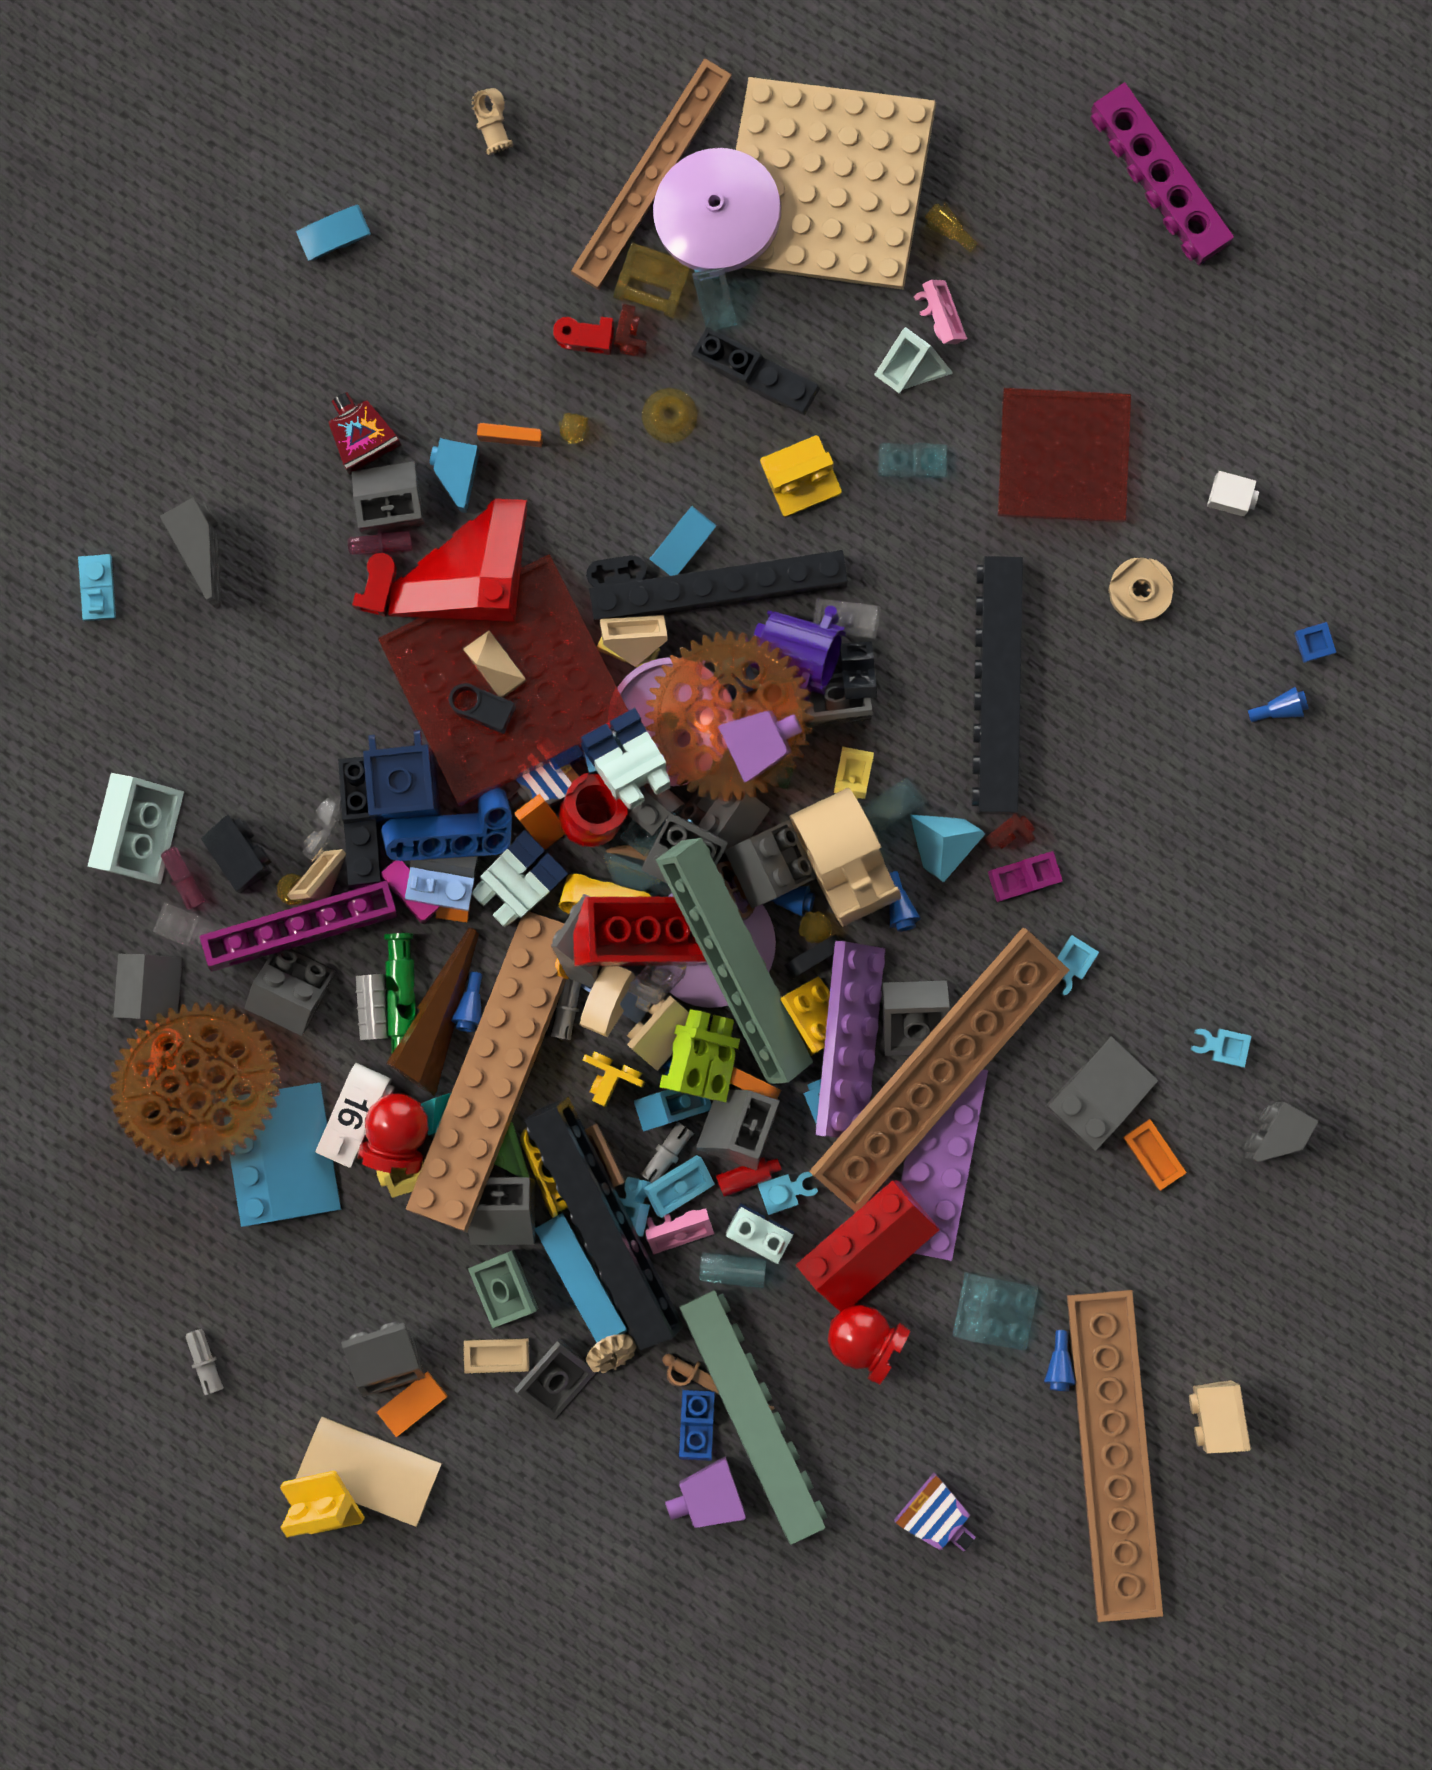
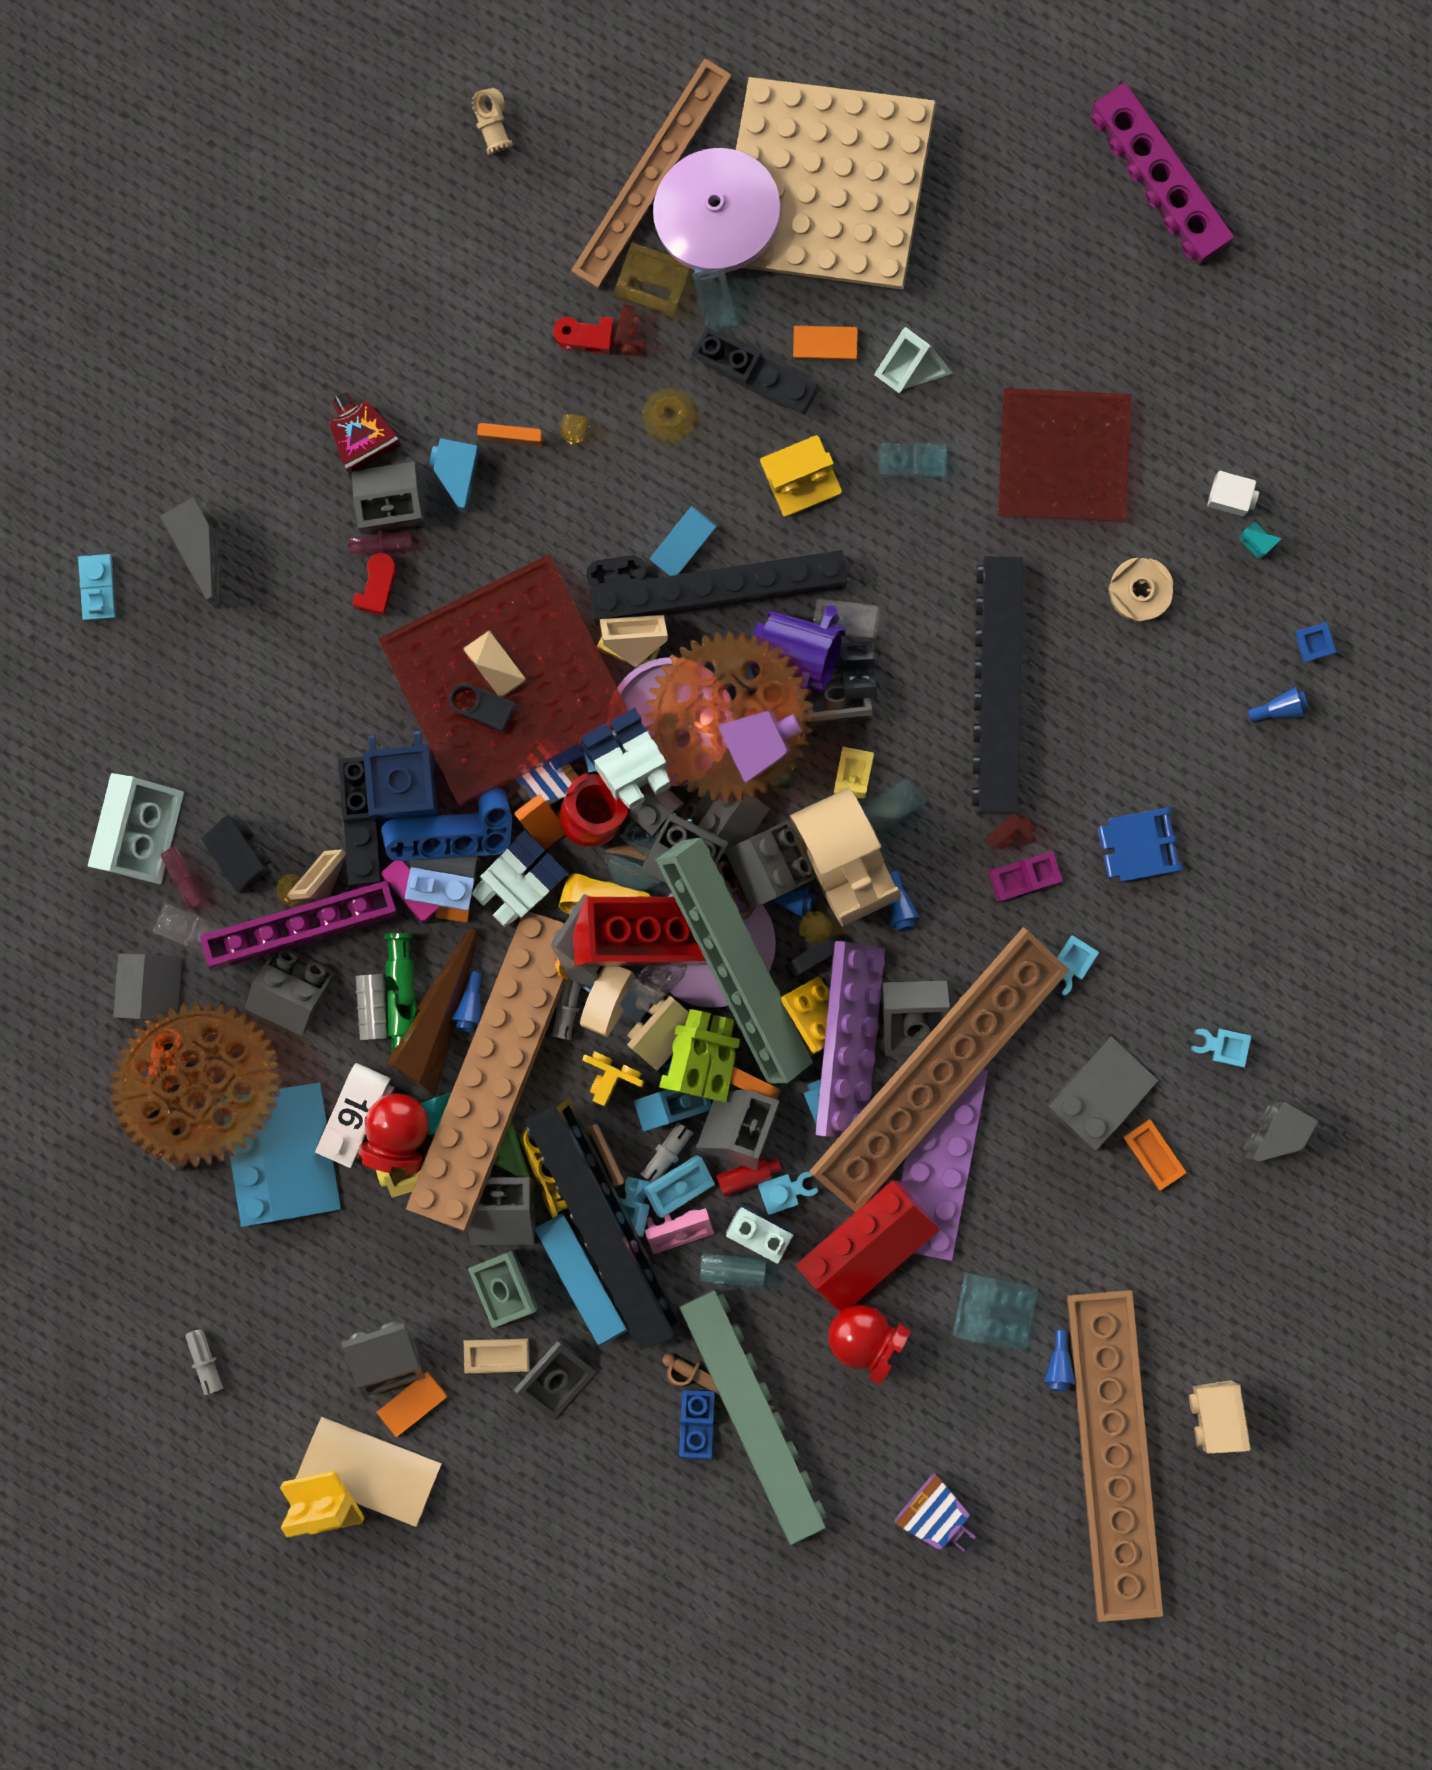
(328, 818): clear slope -> none
(333, 232): dark azure slope -> none
(471, 573): red slope -> none
(610, 1353): tan gear -> none
(708, 1497): medium lavender torso -> none
(825, 343): none -> orange tile
(942, 308): bright pink plate -> none
(944, 842): medium azure slope -> none
(946, 223): clear yellow cone -> none
(1139, 845): none -> blue plate
(1258, 540): none -> teal slope

